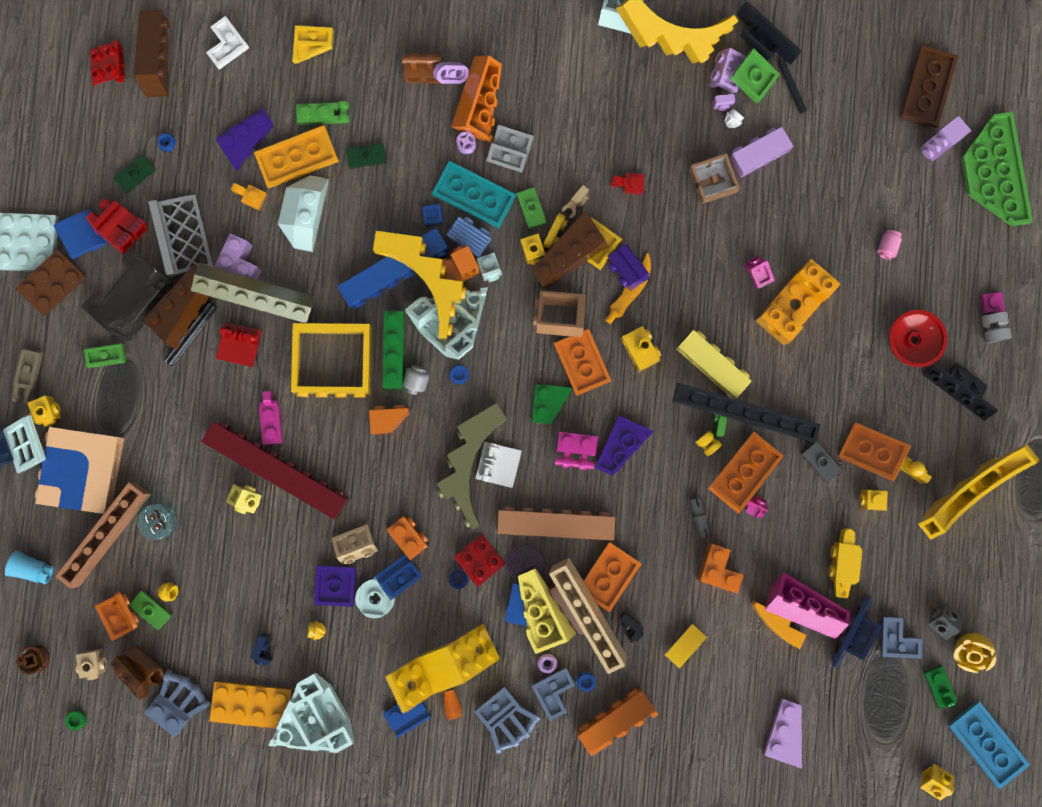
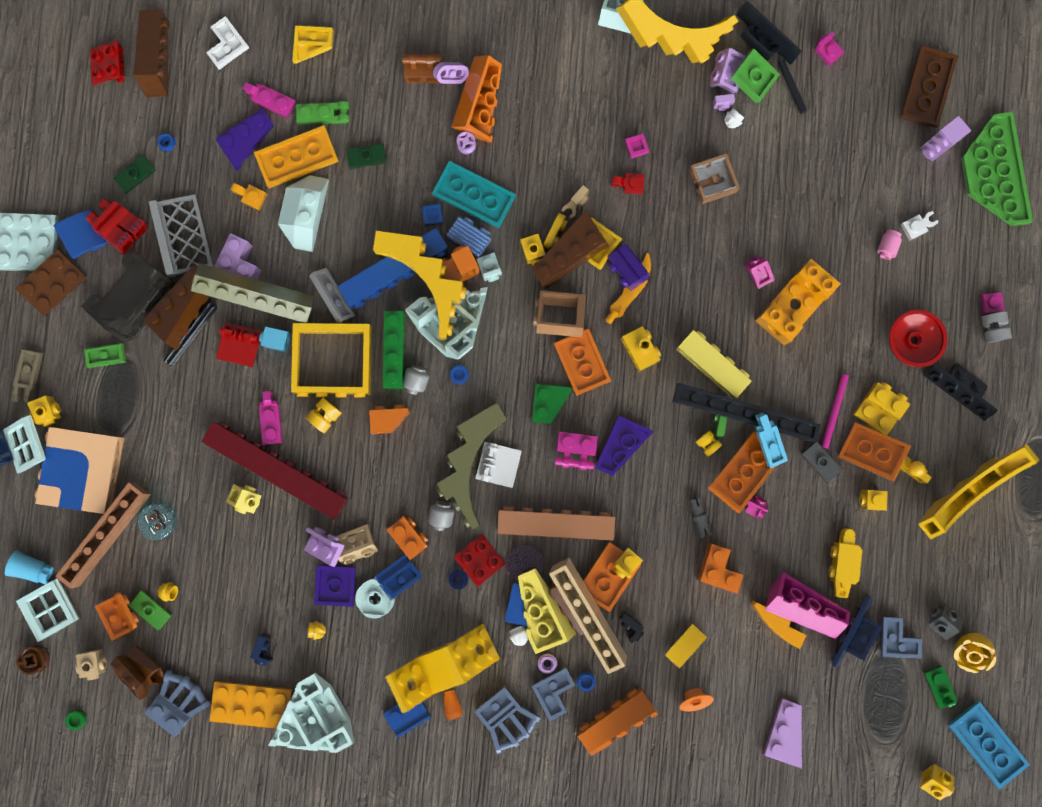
(63, 601): none -> light aqua piece
(270, 99): none -> dark pink hinge
(275, 339): none -> medium azure brick
(316, 416): none -> yellow wheel
(323, 546): none -> lavender bracket
(331, 295): none -> light grey plate
(441, 515): none -> light grey head
(510, 148): light grey slope -> none
(518, 636): none -> white plate
(531, 208): bright green plate -> none
(627, 563): none -> yellow bracket
(636, 146): none -> dark pink plate
(695, 700): none -> orange piece
(760, 151): lavender brick -> none
(770, 441): none -> medium azure hinge
(828, 49): none -> dark pink bracket
(834, 411): none -> dark pink bar
(881, 408): none -> yellow plate
(917, 226): none -> white plate

